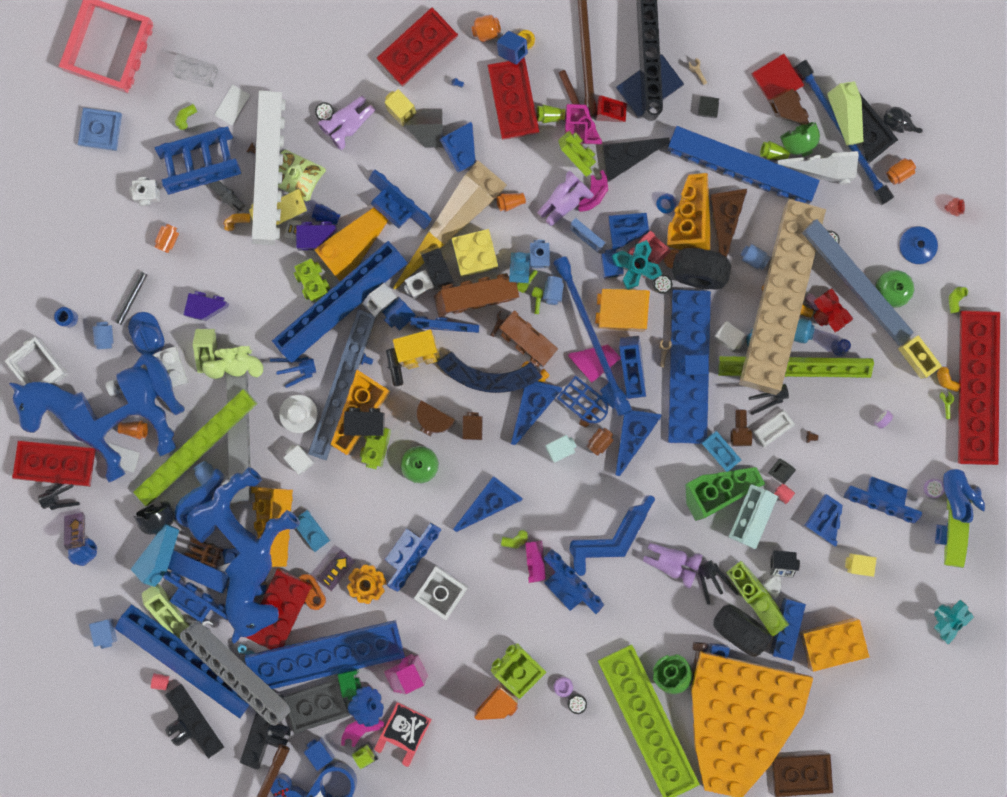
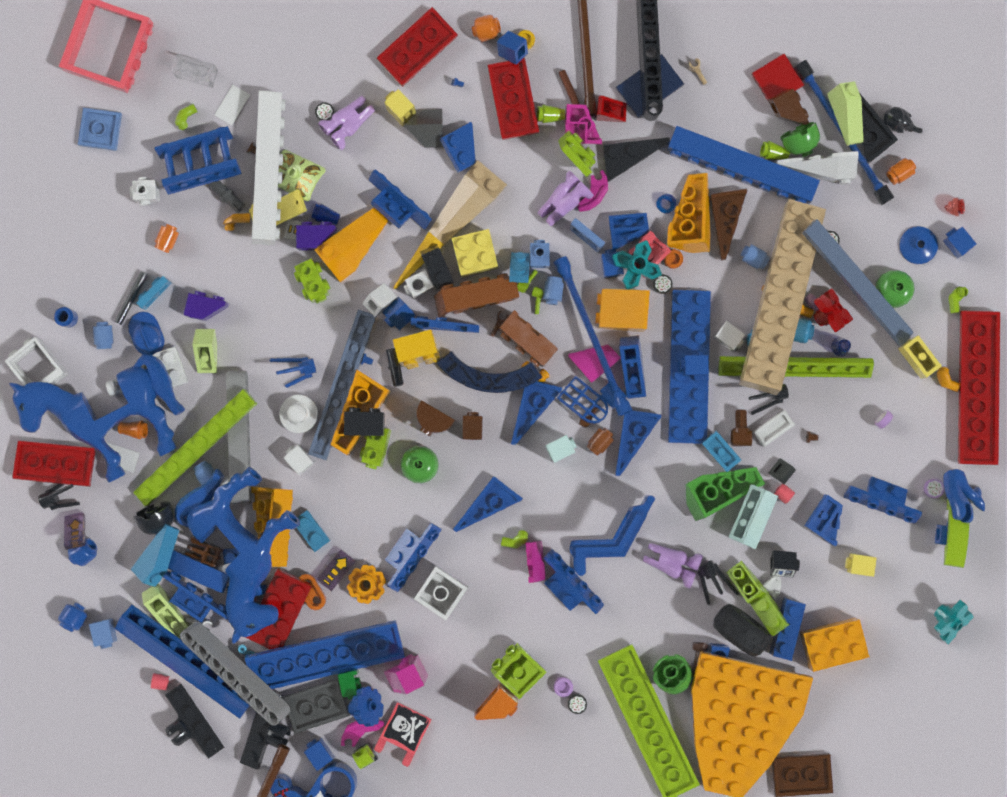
(72, 617): none -> blue head
(159, 285): none -> dark azure plate
(234, 362): yellowish green animal -> none
(339, 301): blue brick -> none
(510, 200): orange cone -> none
(664, 352): tan hand -> none
(701, 268): black tyre -> none
(708, 107): pearl dark grey tile -> none
(948, 401): lime hand -> none
(959, 241): none -> blue brick

